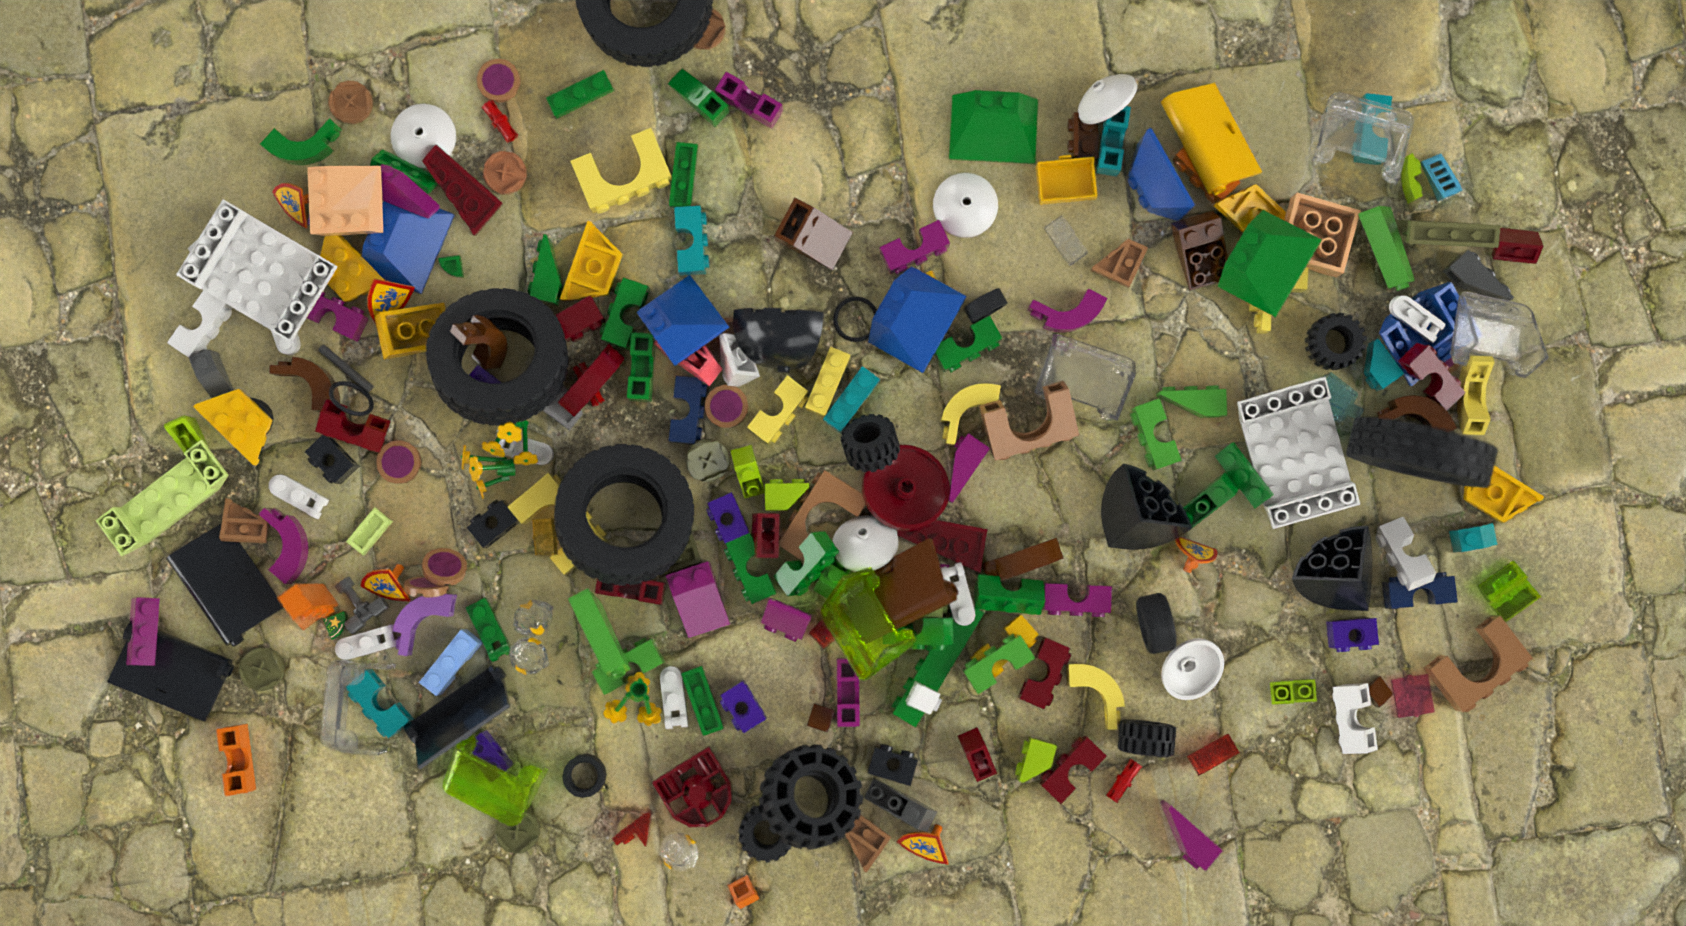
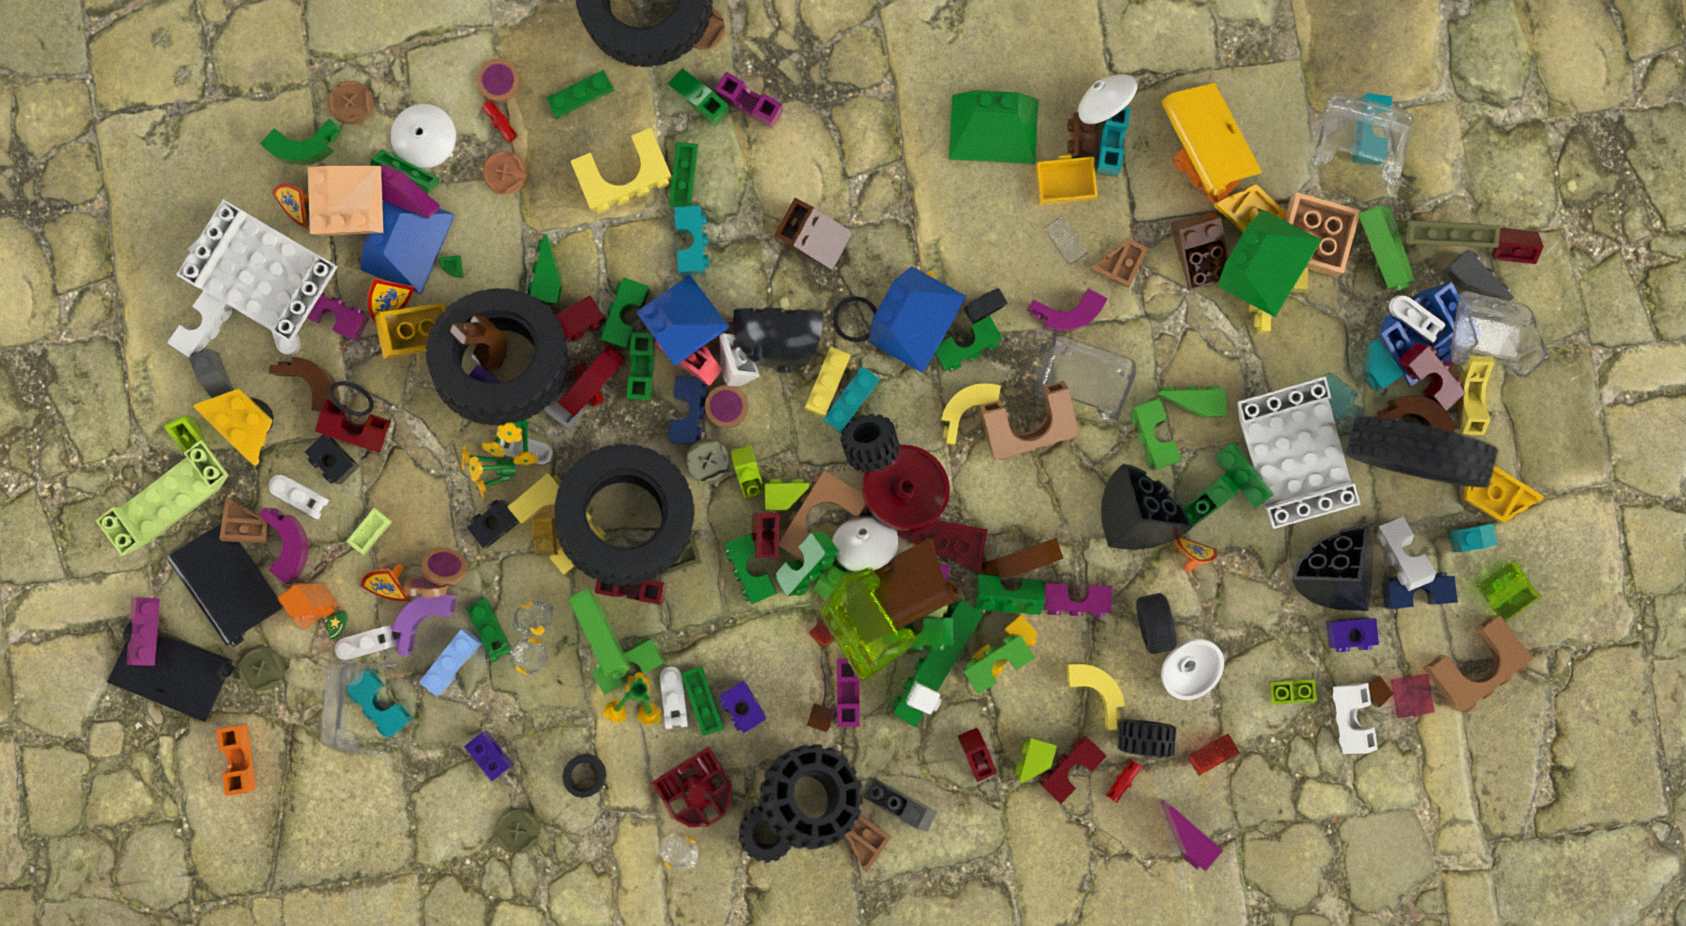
(348, 370): dark grey bar -> none
(353, 272): yellow wing -> none
(363, 611): dark grey bar -> none
(398, 462): tile -> none
(458, 715): black door -> none
(467, 194): dark red wing -> none
(490, 787): clear neon green windscreen -> none
(592, 266): yellow wing -> none
(640, 826): clear red slope -> none
(698, 599): magenta slope -> none
(724, 505): dark purple brick -> none
(743, 892): orange slope -> none
(769, 427): light yellow arch -> none
(785, 619): magenta slope -> none
(902, 774): black brick -> none
(925, 845): shield -> none
(933, 242): magenta arch -> none
(962, 608): white plate -> none
(963, 219): white dish -> none
(966, 460): magenta slope -> none
(1040, 692): dark red arch -> none
(1157, 180): blue slope -> none
(1351, 334): black tyre -> none
(1411, 188): lime slope -> none
(1436, 186): medium azure slope -> none

